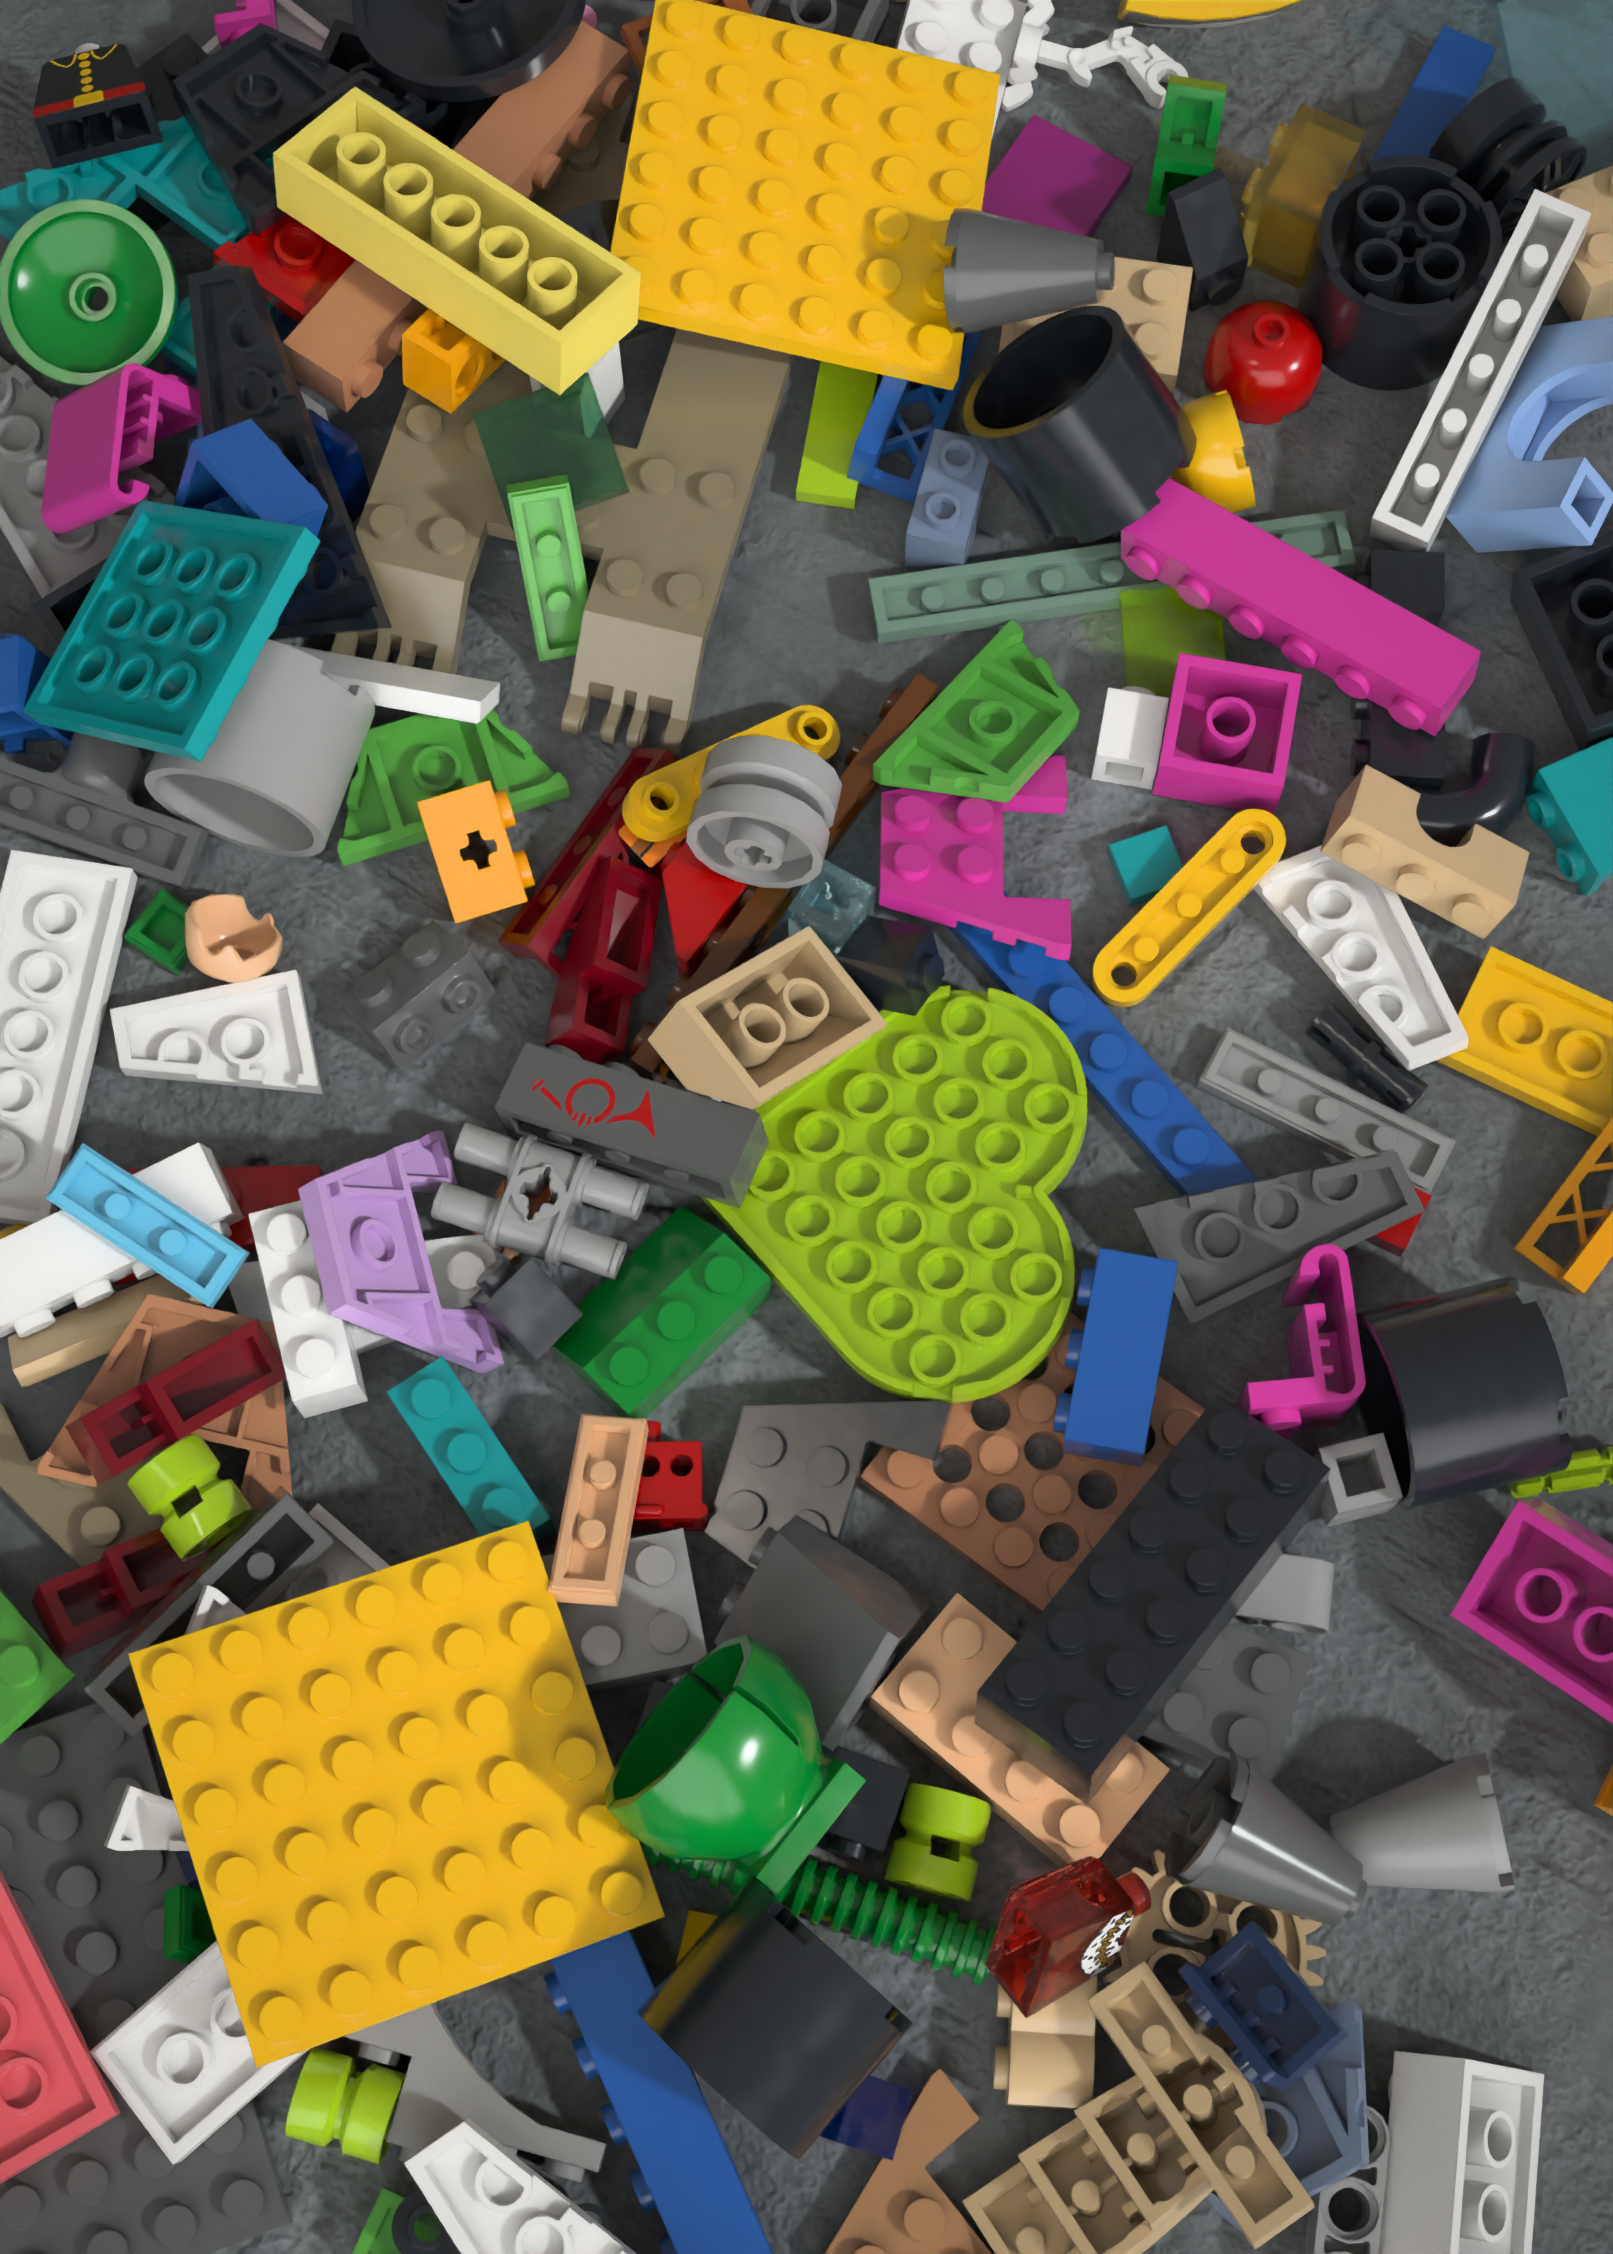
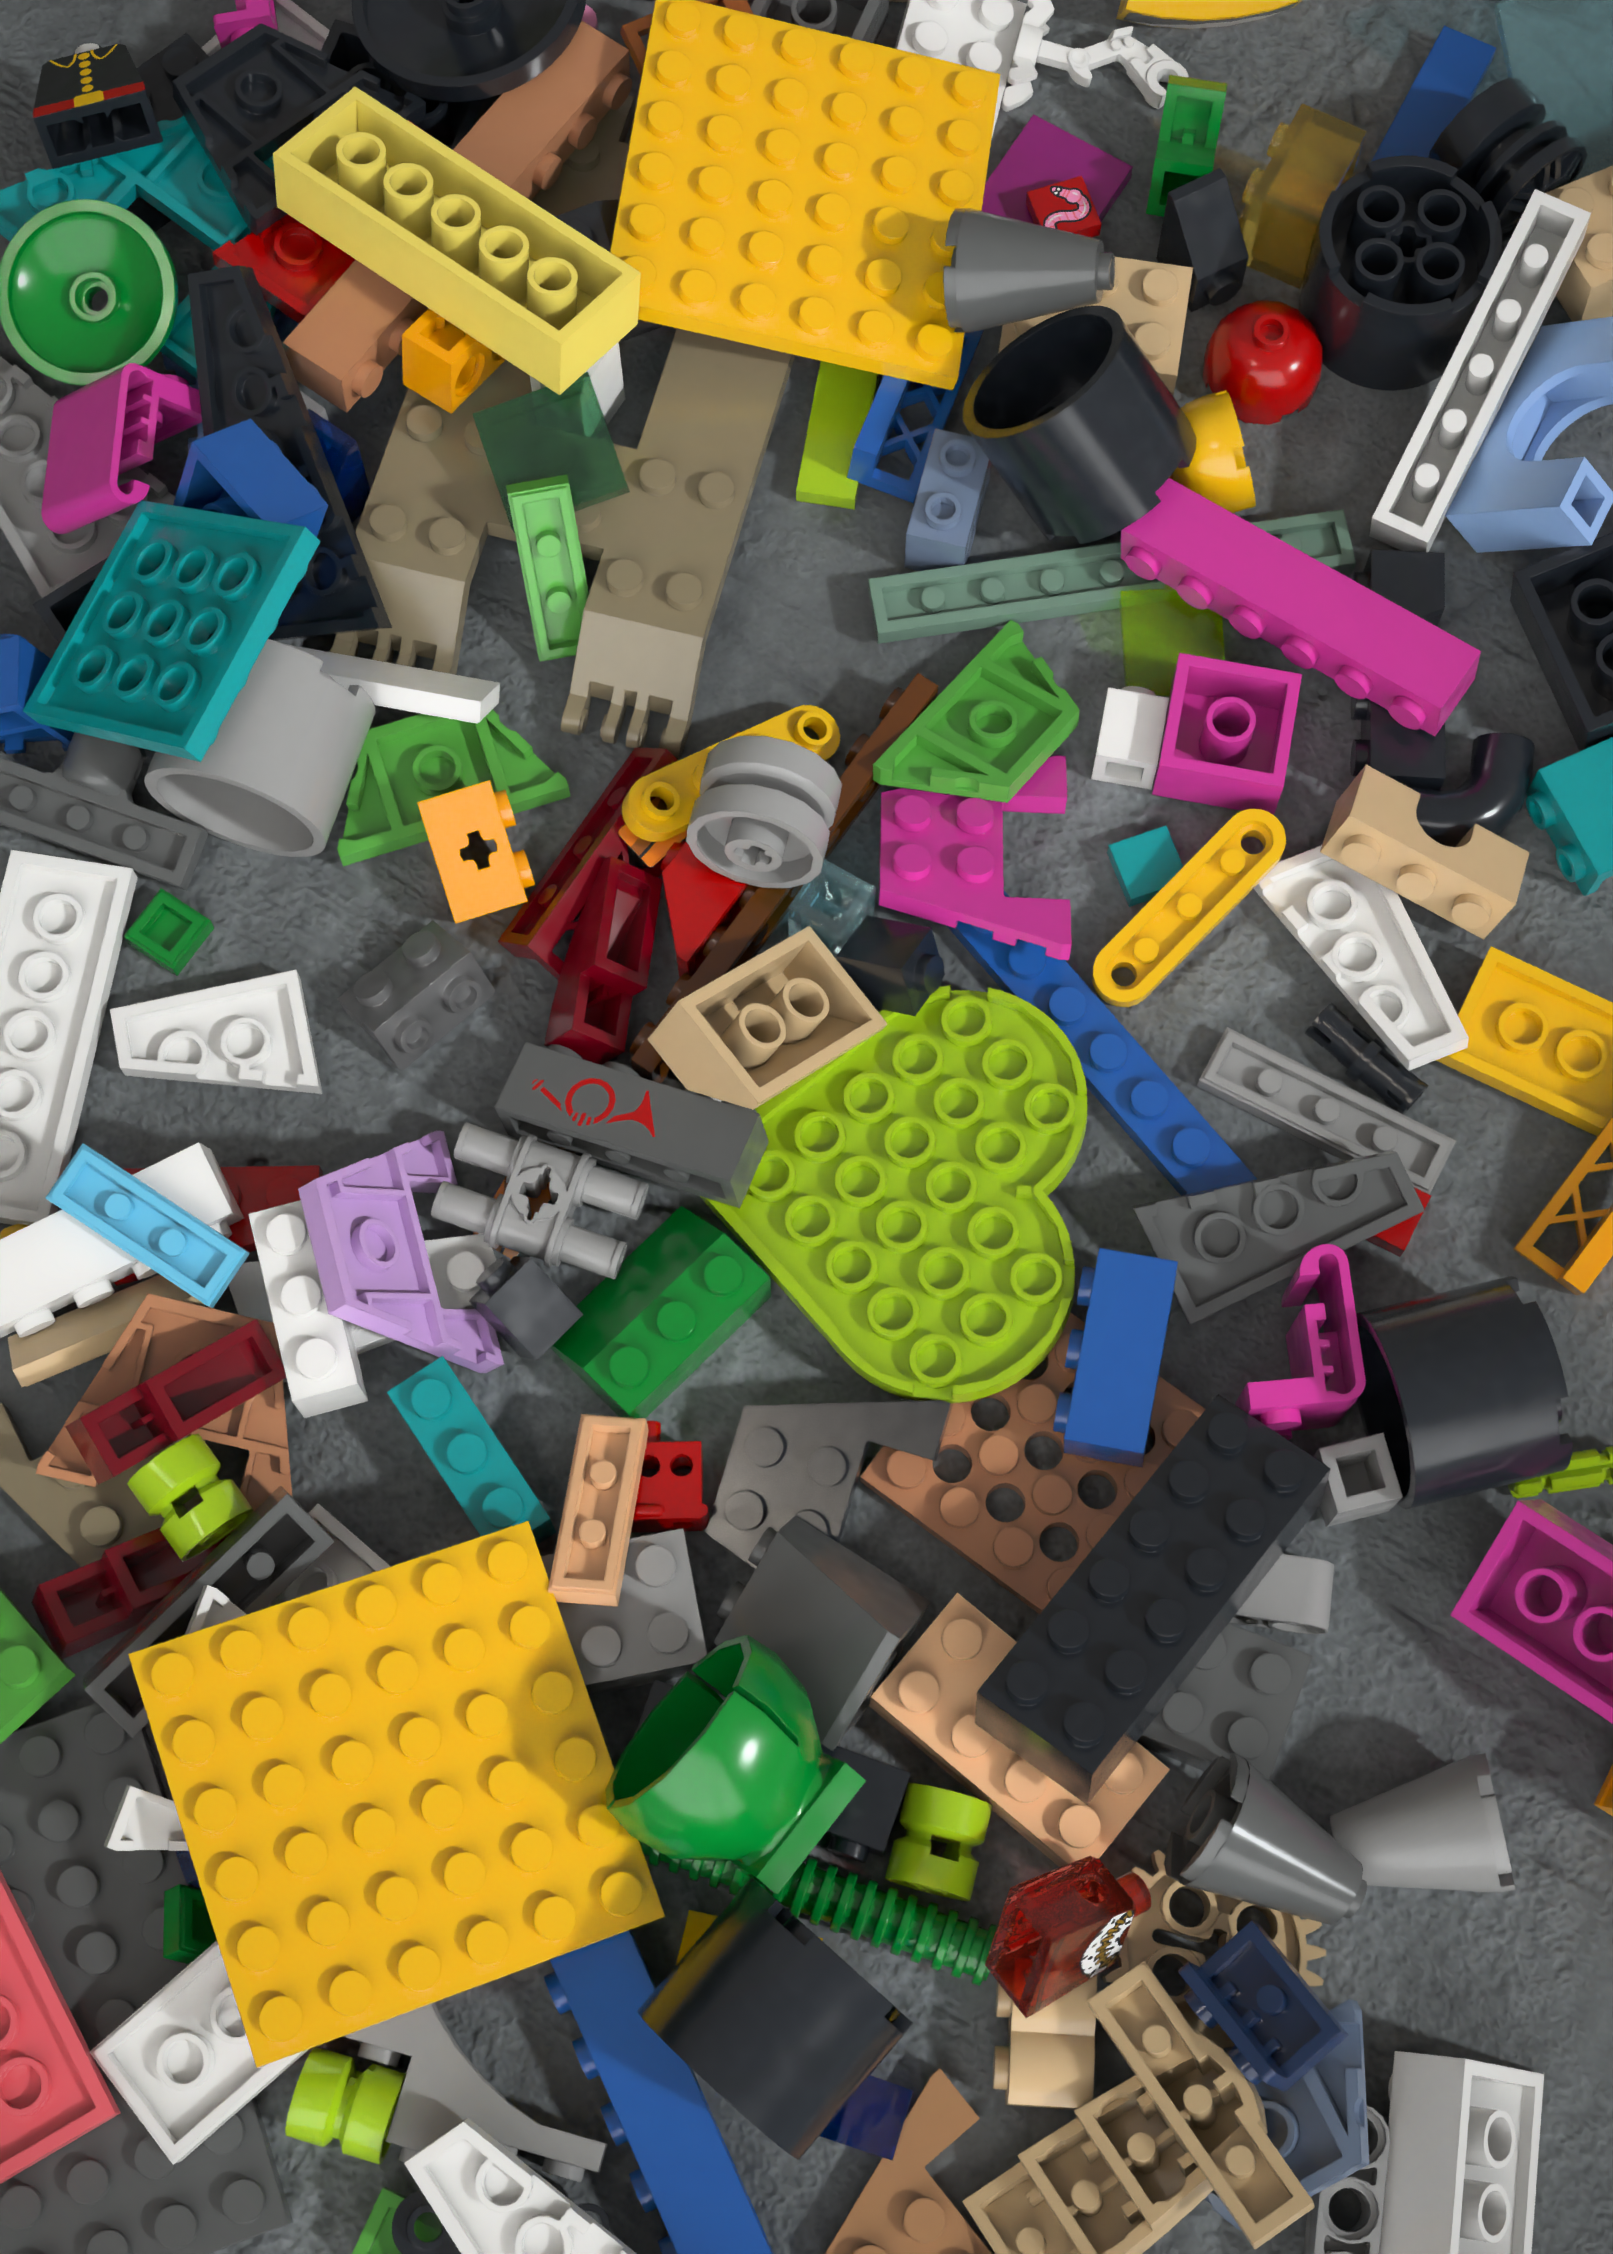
(228, 940): light nougat hair -> none
(1065, 207): none -> red tile

